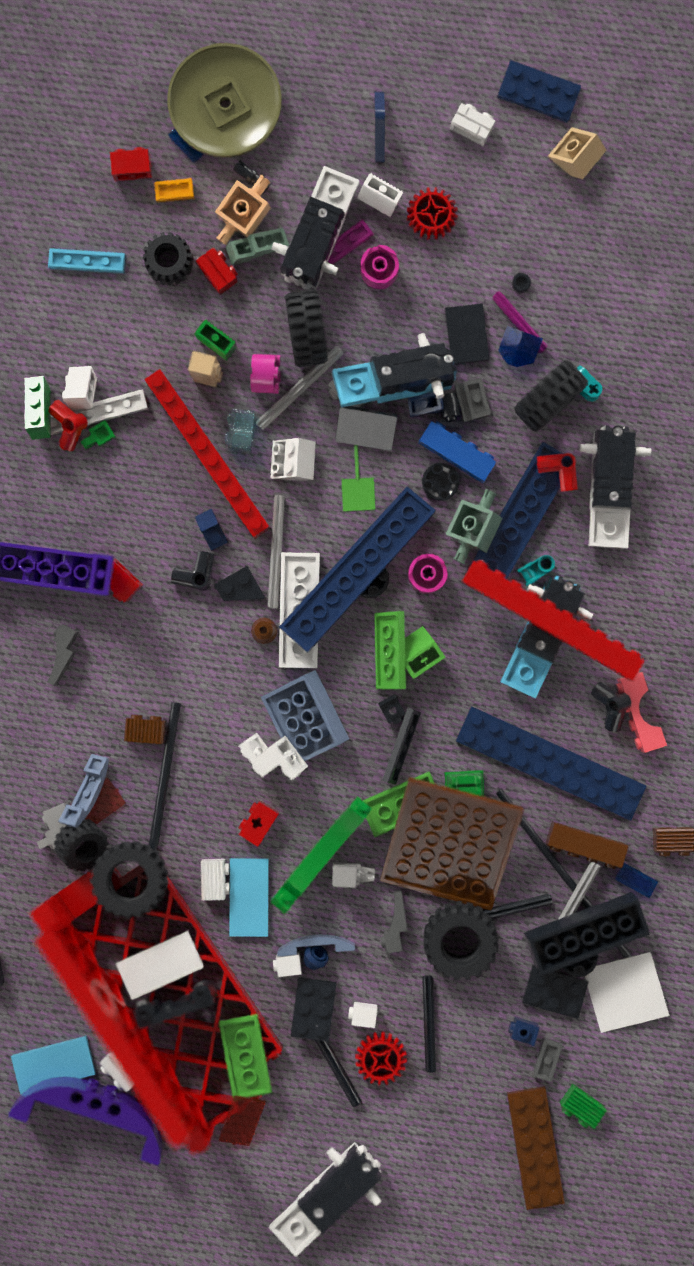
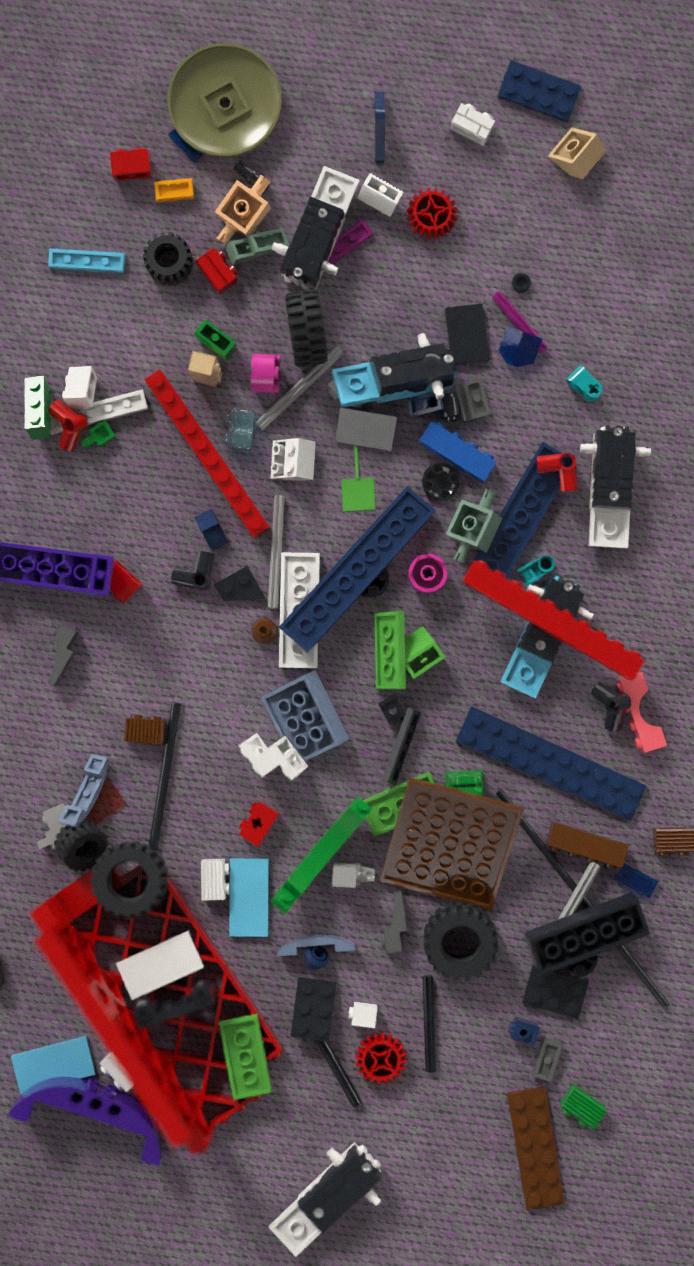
(242, 1120): clear red piece -> none
(287, 965): white brick -> none
(374, 258): dark pink brick -> none
(519, 906): black axle -> none
(551, 395): black tyre -> none
(626, 992): white sticker -> none

